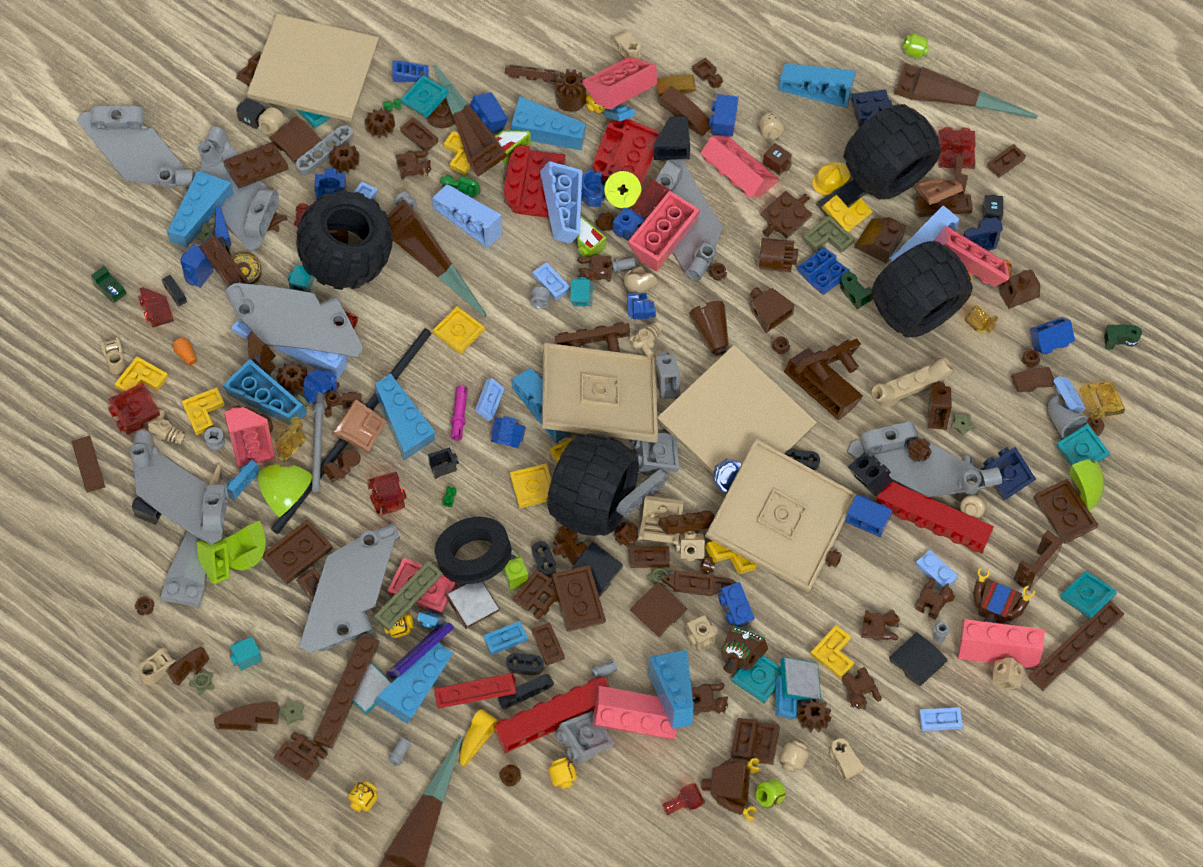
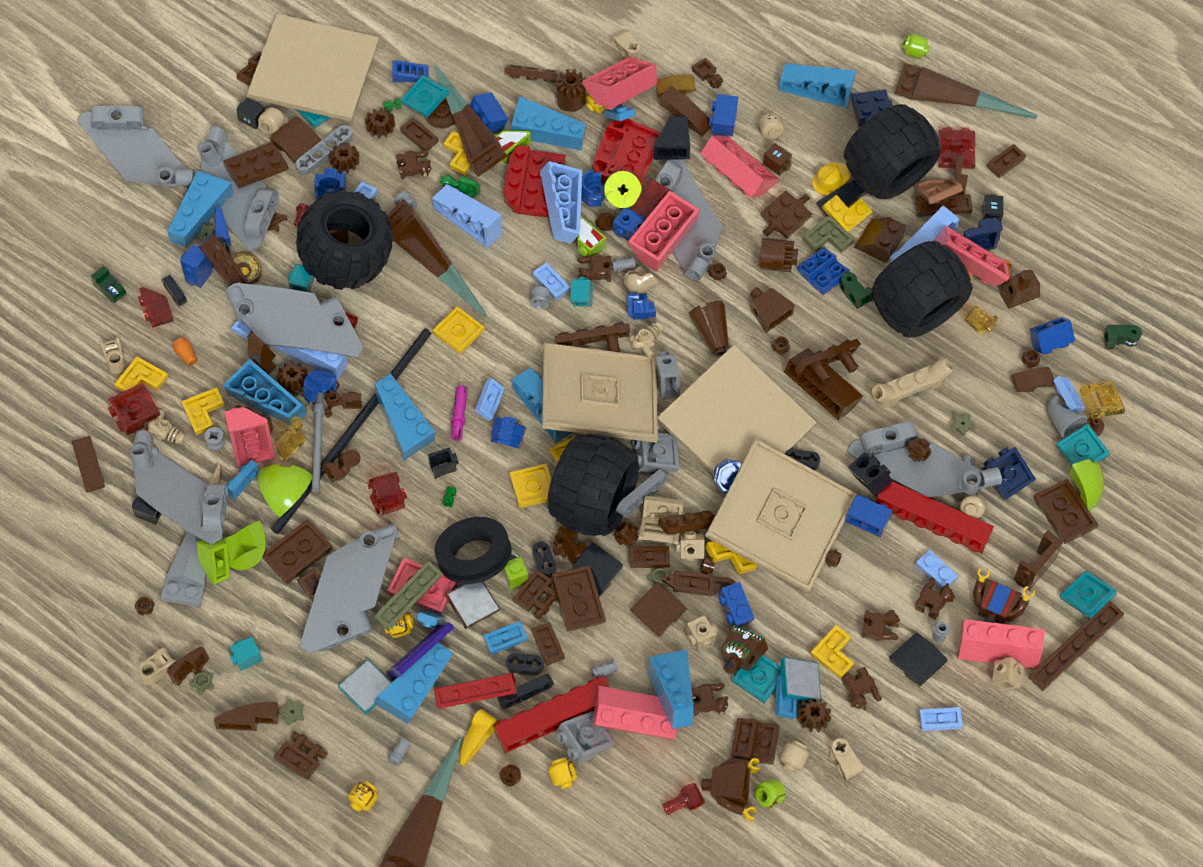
(346, 691): reddish brown plate -> none
(360, 426): nougat plate -> none
(939, 398): reddish brown torso -> none

